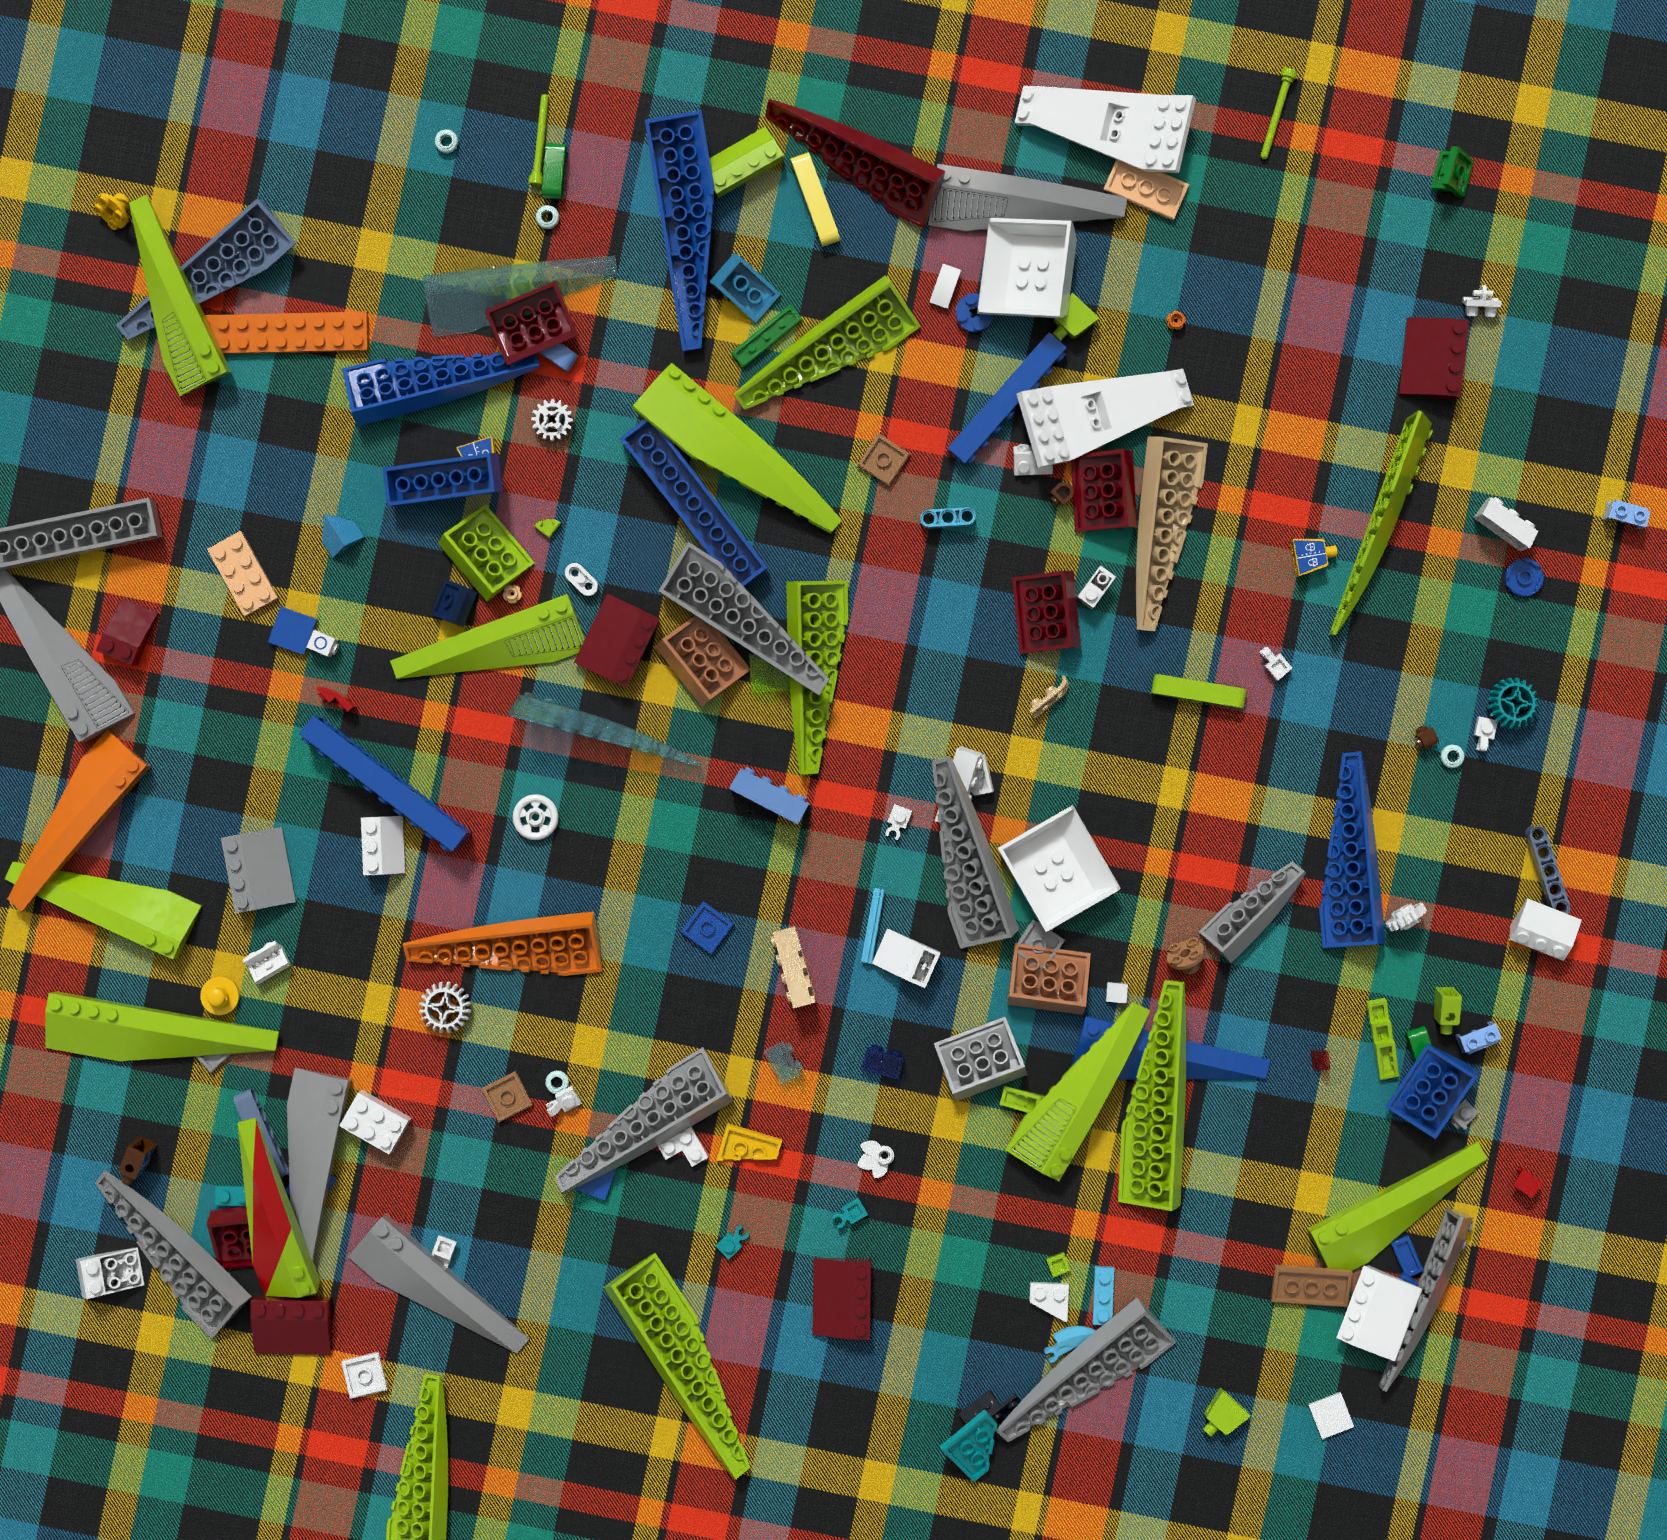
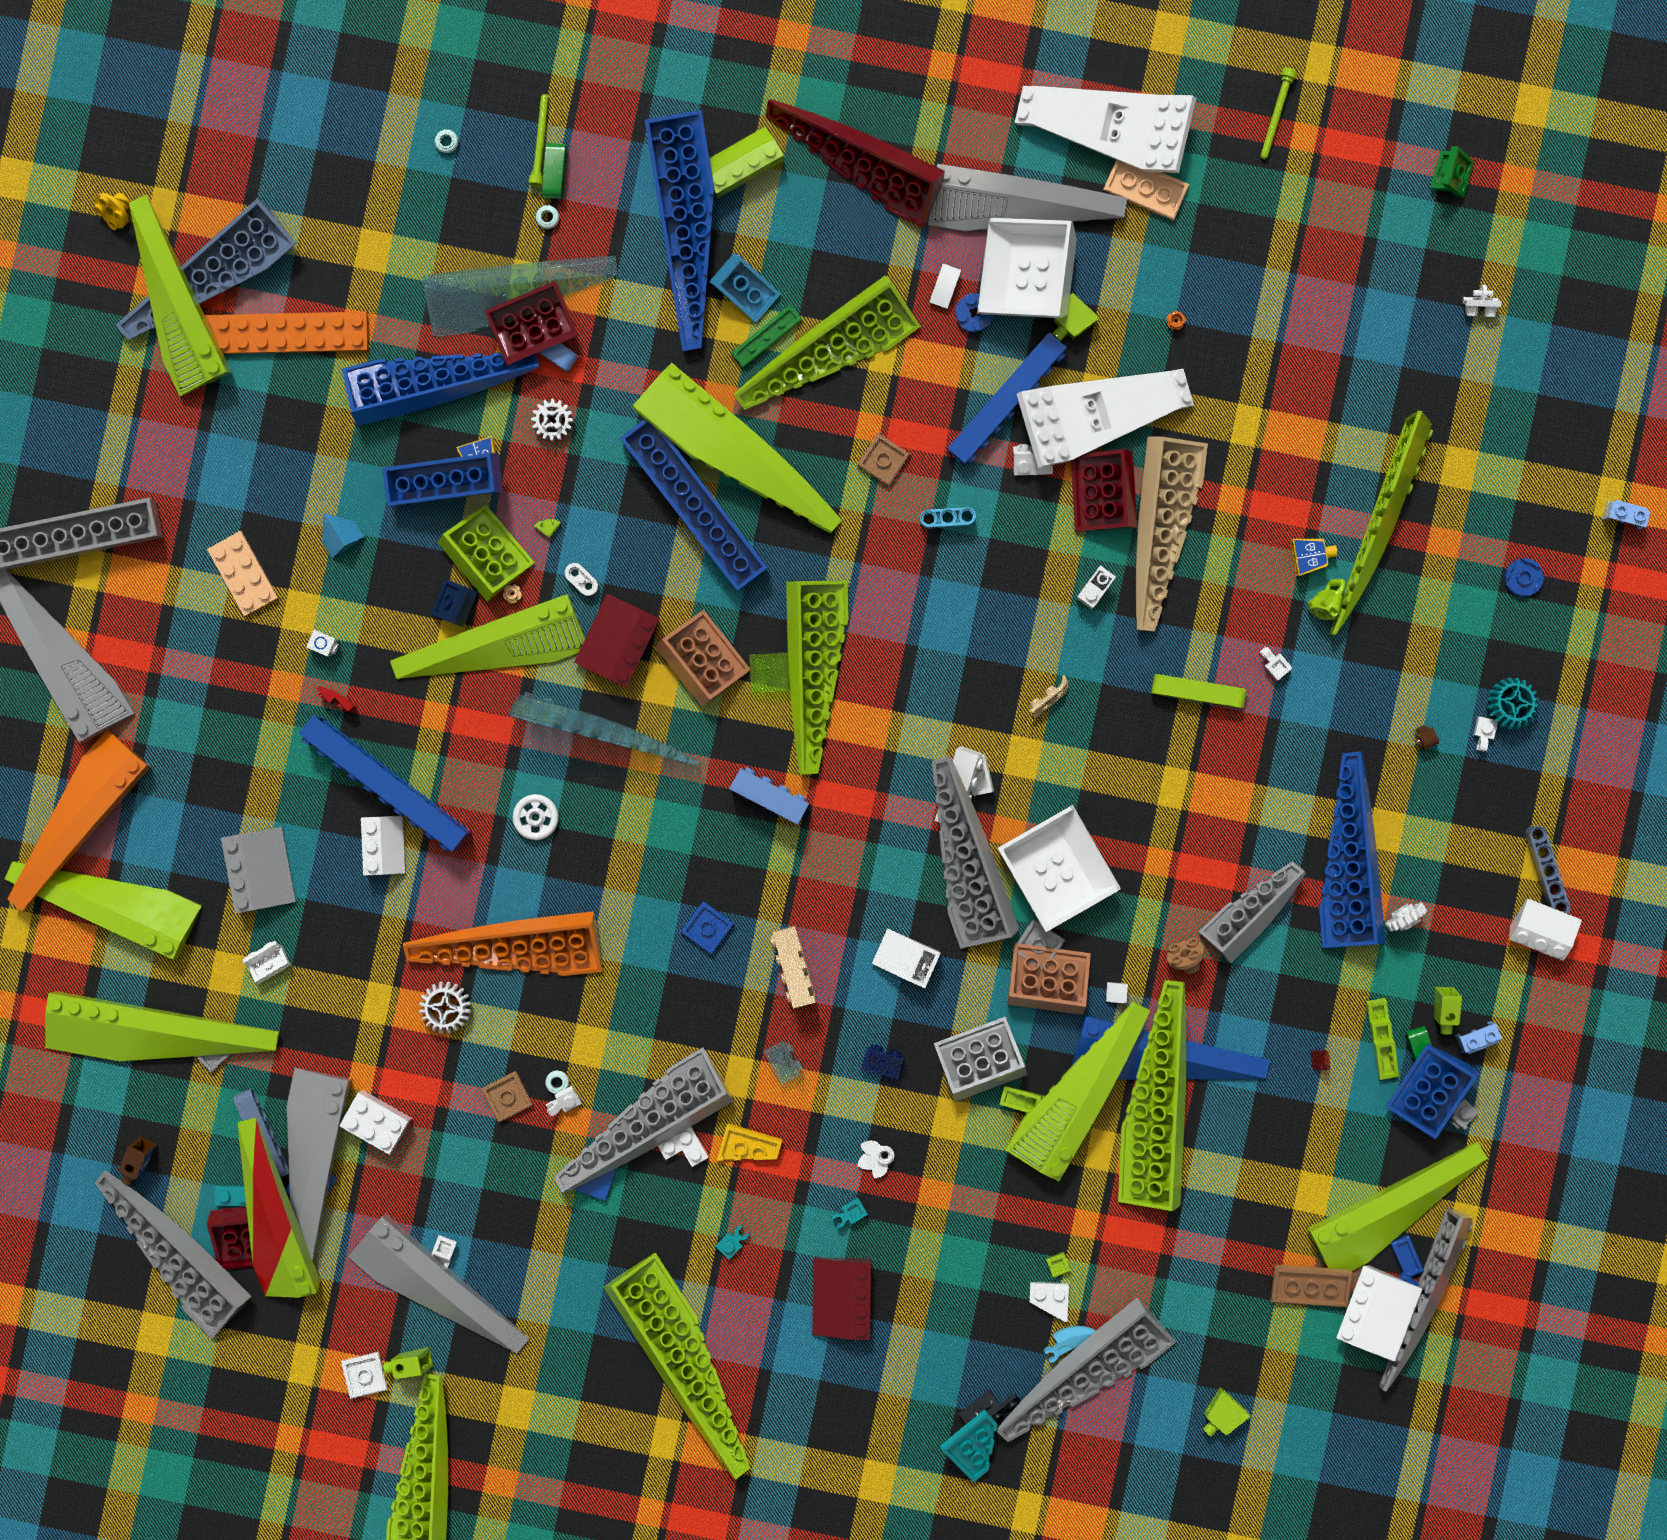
(109, 1272): white slope -> none
(127, 632): dark red slope -> none
(220, 995): yellow plate -> none
(291, 1325): dark red slope -> none
(292, 630): blue tile -> none
(409, 1363): none -> lime torso
(719, 599): light grey wedge -> none
(815, 199): light yellow beam -> none
(872, 926): medium azure axle -> none
(899, 818): white plate -> none
(1046, 612): dark red slope -> none
(1062, 493): reddish brown plate -> none
(1103, 1294): medium azure plate -> none
(1328, 602): none -> lime piece
(1331, 1415): white piece -> none
(1433, 357): dark red slope -> none
(1446, 750): light aqua piece -> none
(1506, 524): white slope -> none
(1527, 1183): red panel -> none

